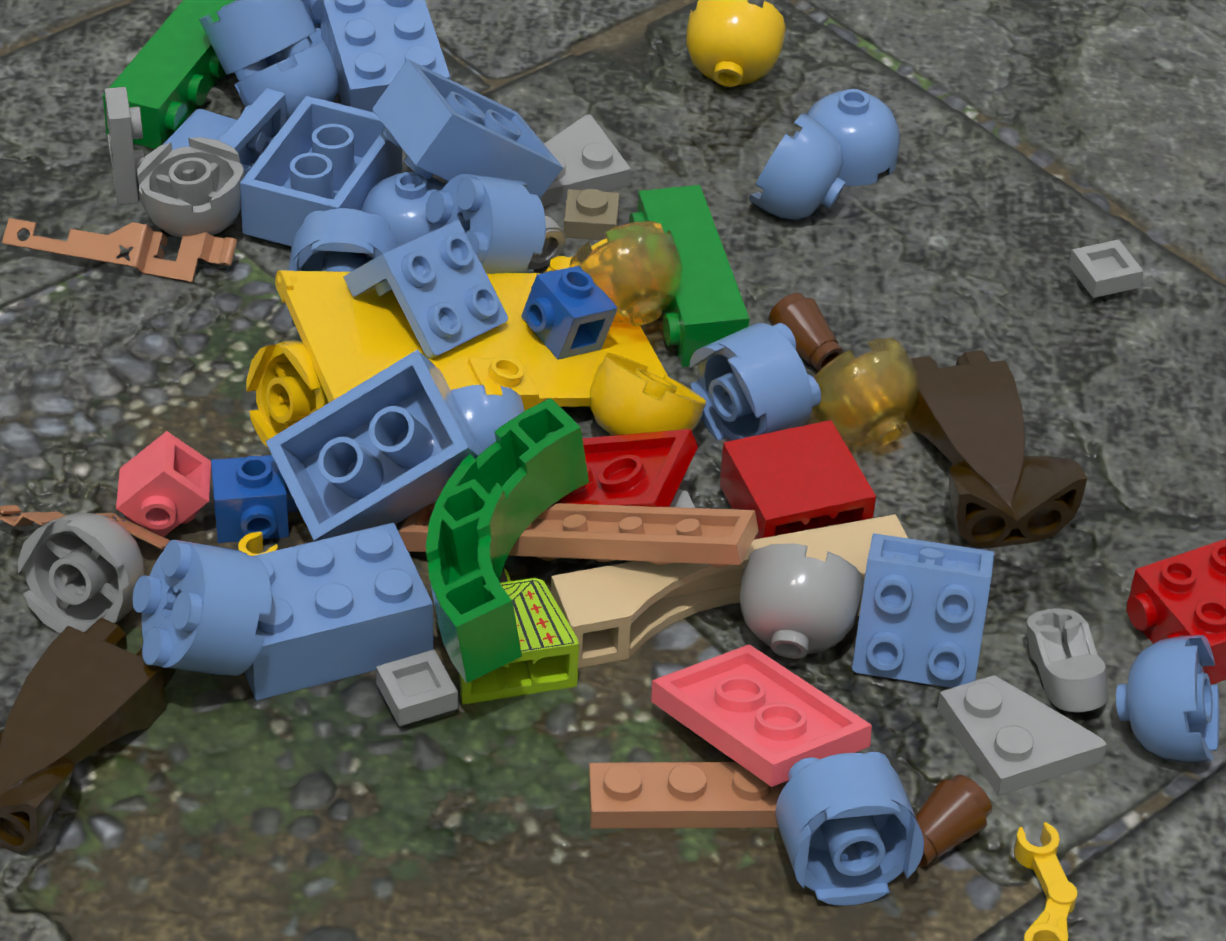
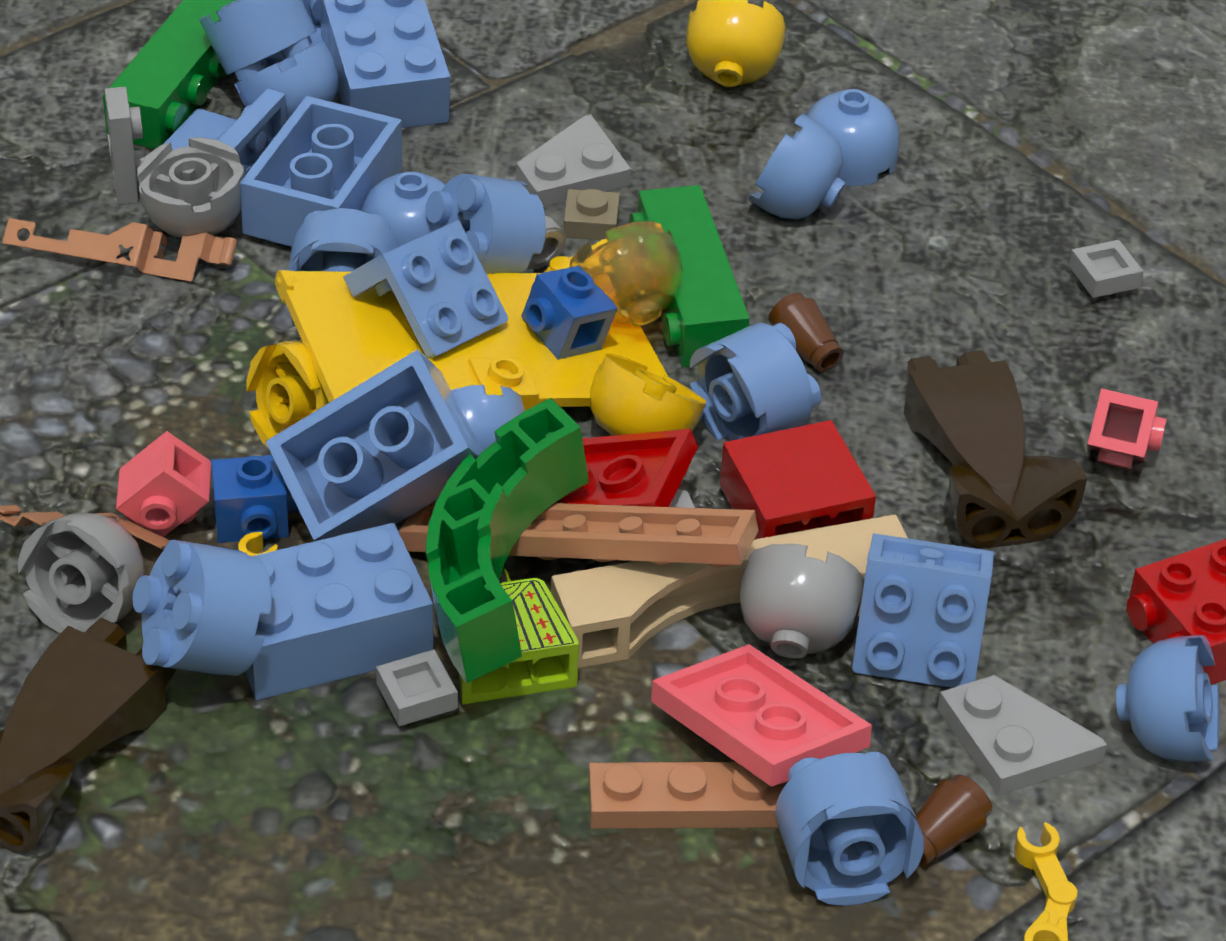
(461, 132): medium blue brick -> none
(869, 394): clear yellow cylinder -> none
(1067, 660): light grey piece -> none
(1125, 428): none -> coral brick

